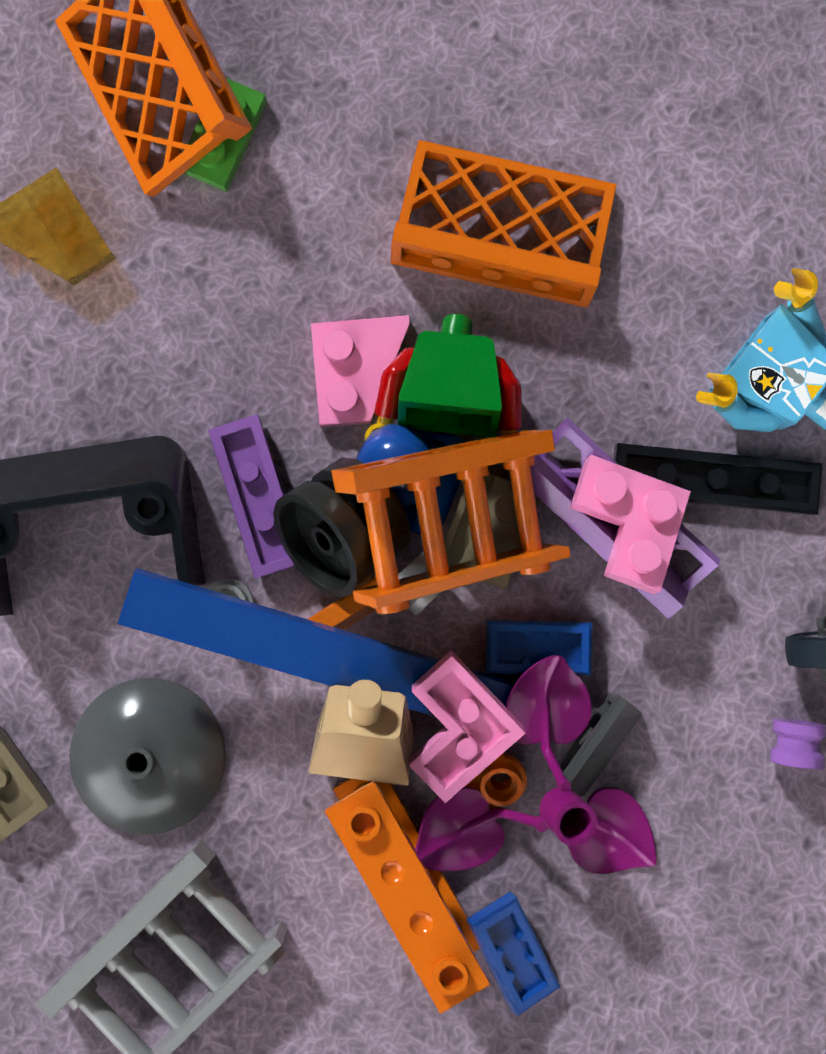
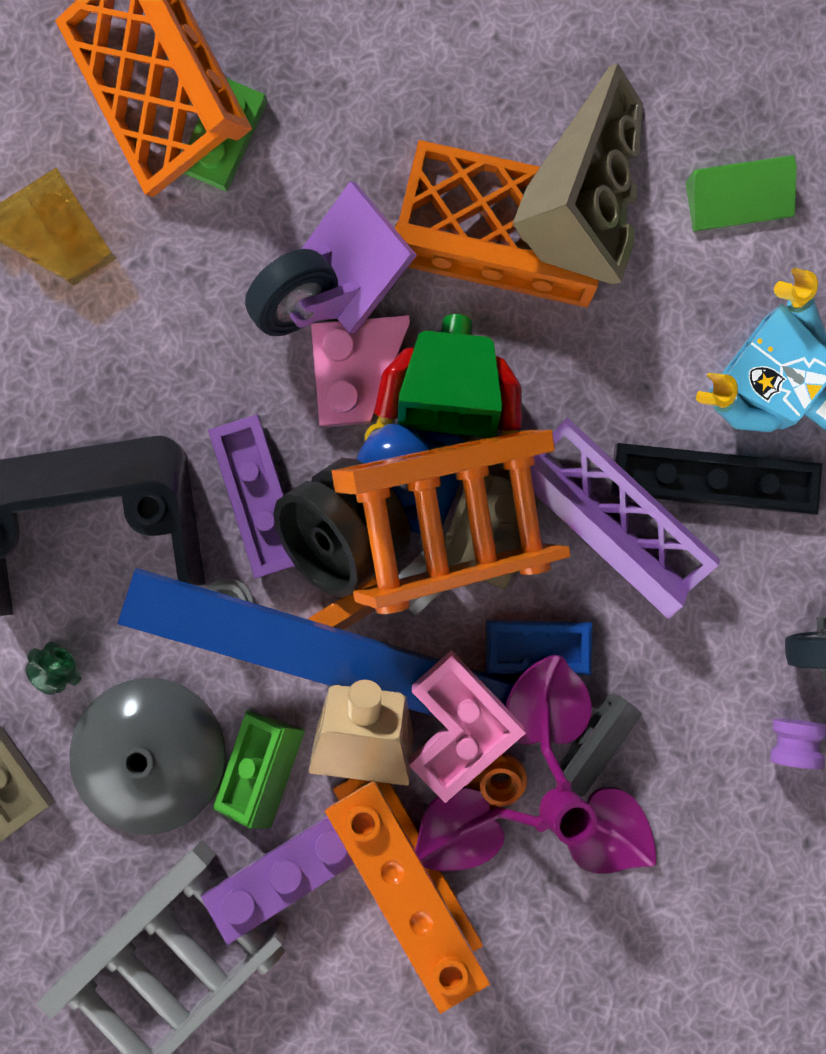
(51, 669): none -> clear green plate
(258, 770): none -> bright green slope
(276, 880): none -> medium lavender plate
(337, 272): none -> medium lavender plate
(513, 953): blue plate -> none
(580, 194): none -> dark tan wedge
(647, 518): bright pink plate -> none
(742, 193): none -> bright green slope

